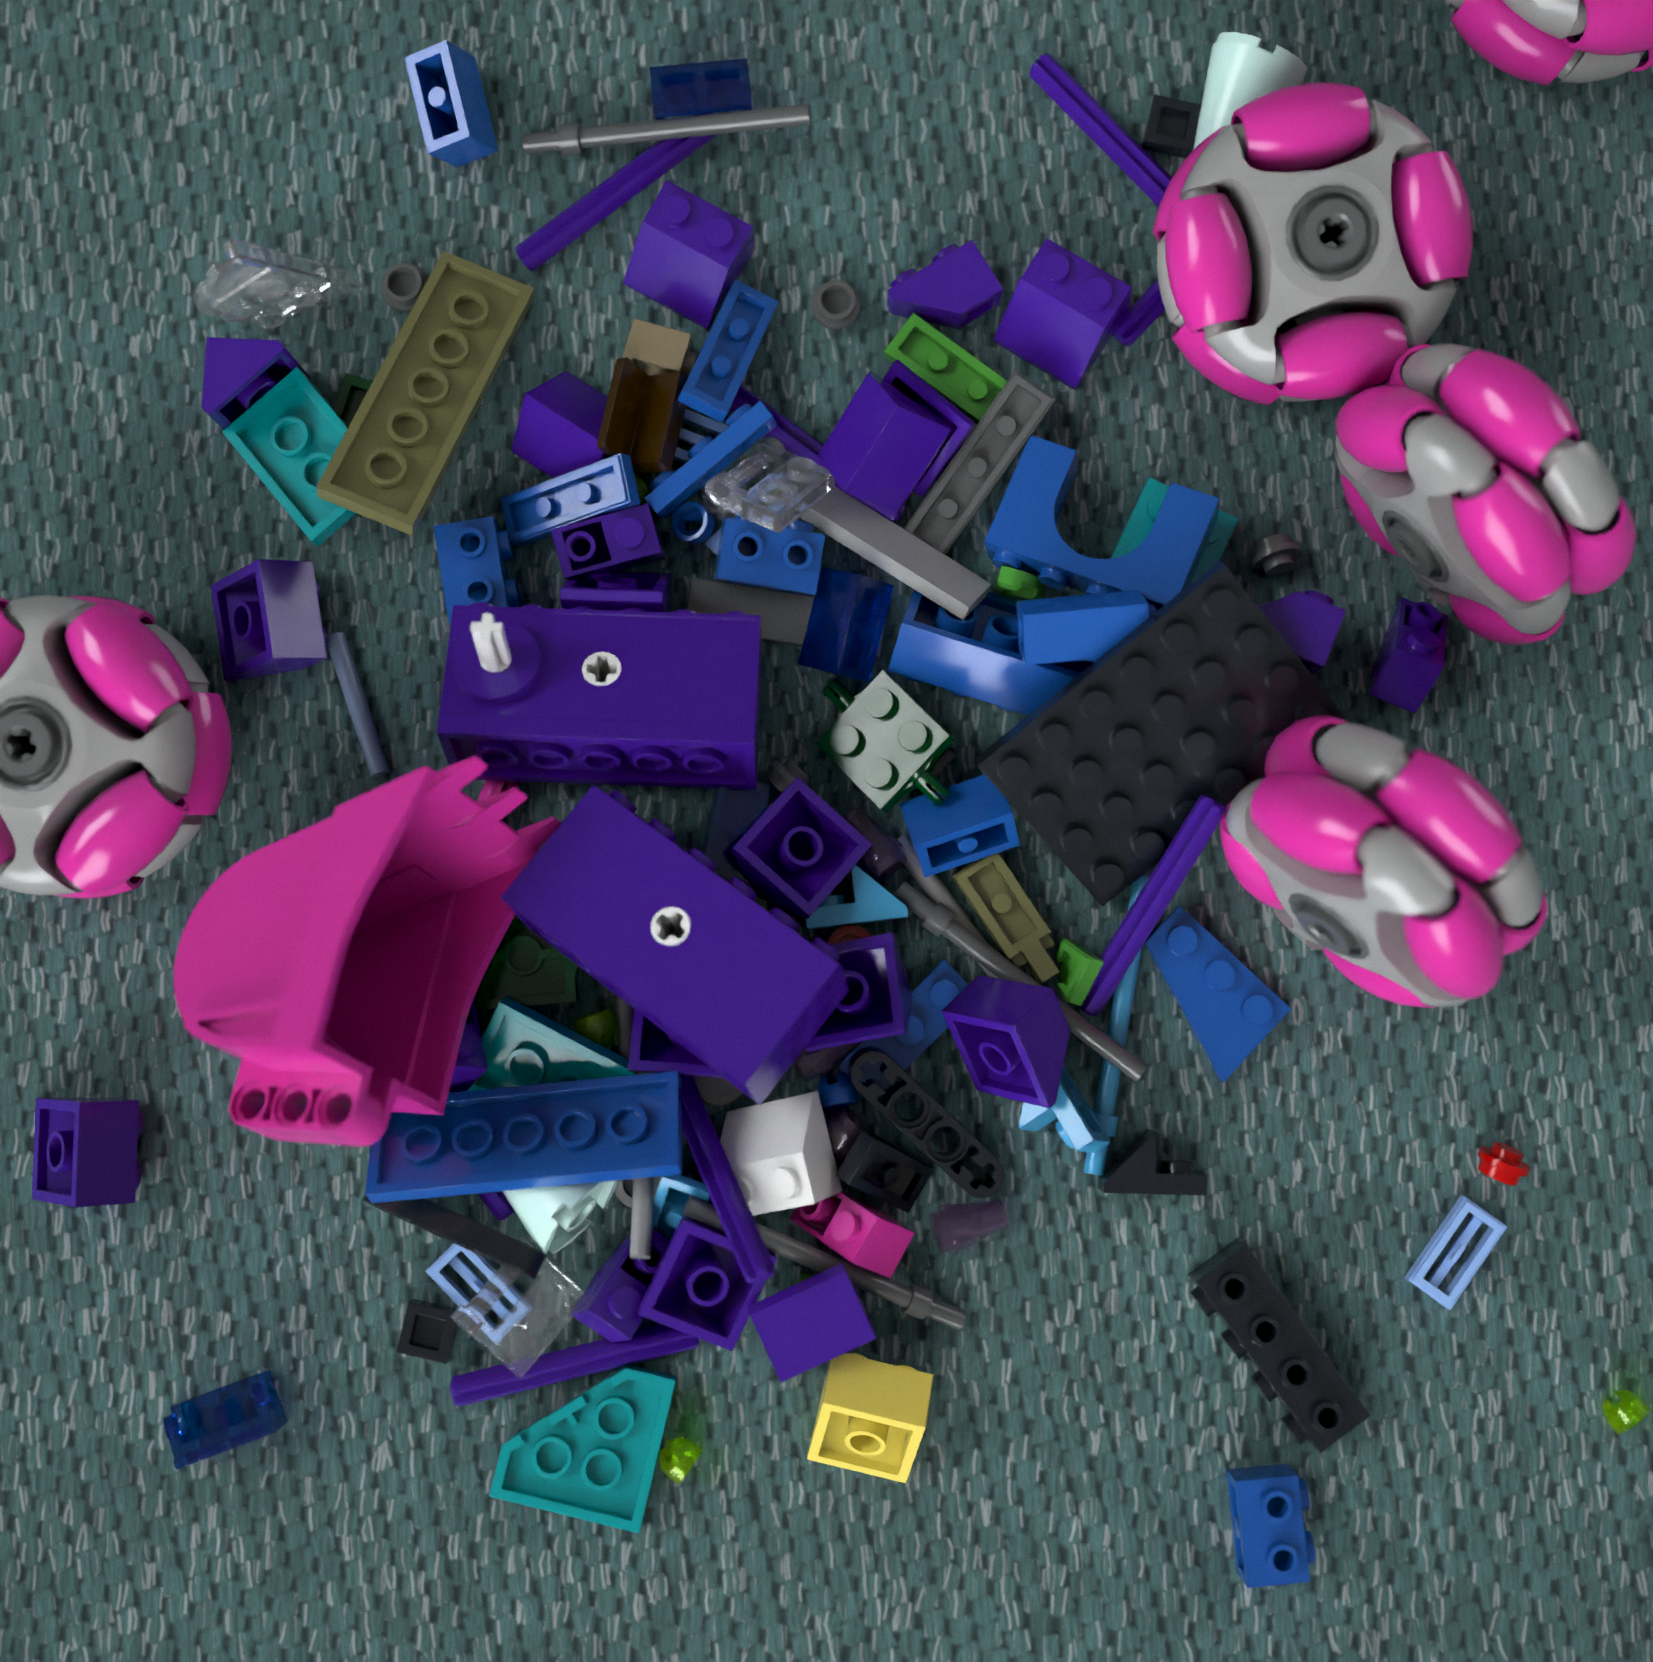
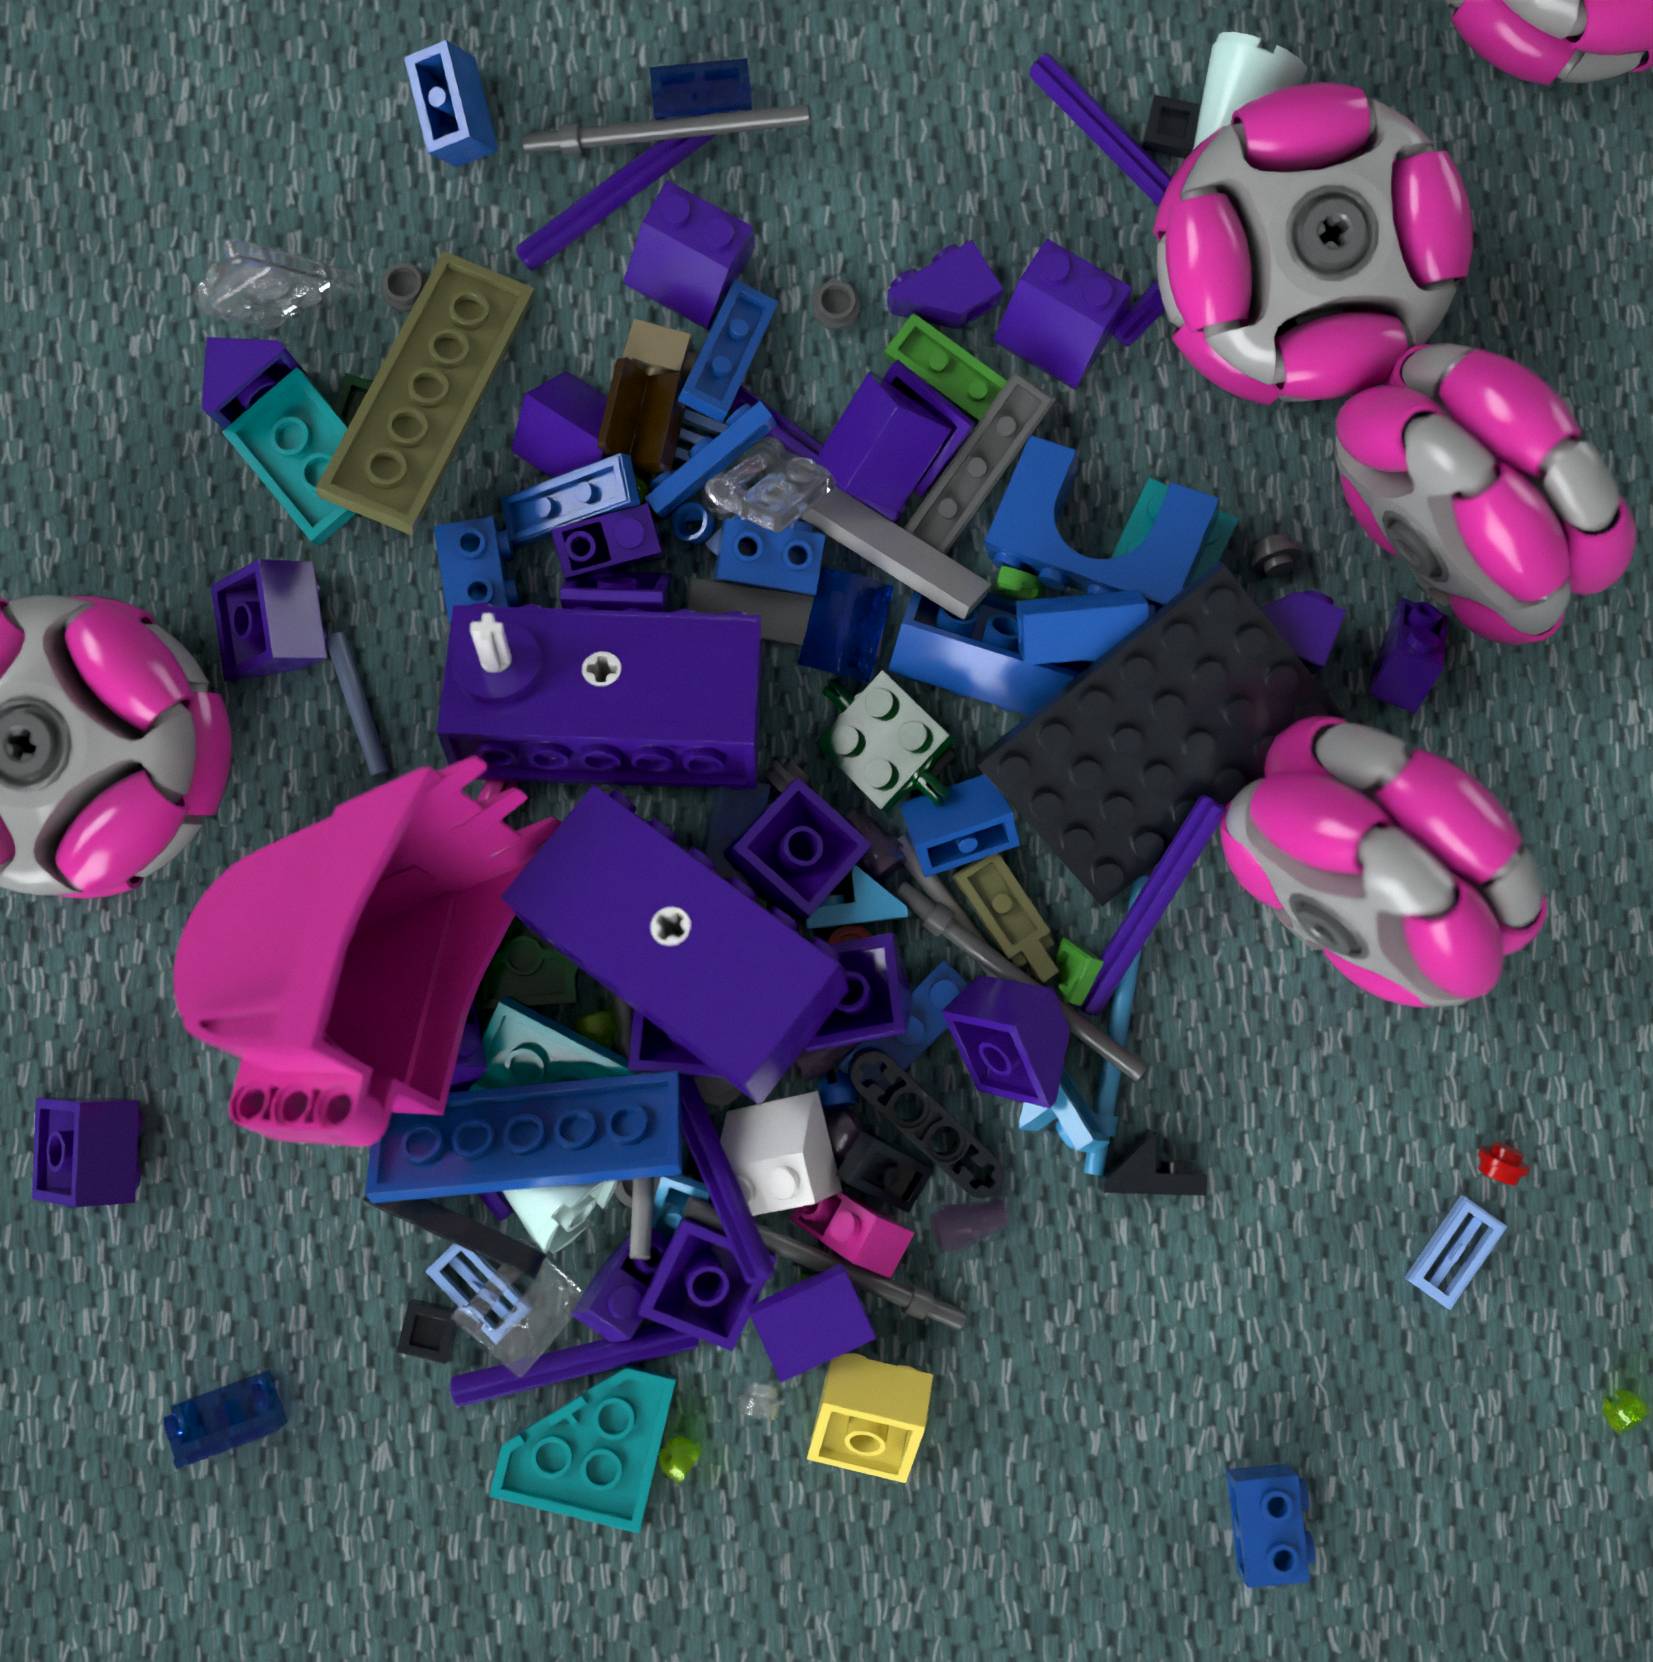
(760, 1401): none -> clear plate
(1217, 992): blue wing -> none
(1278, 1345): black brick -> none

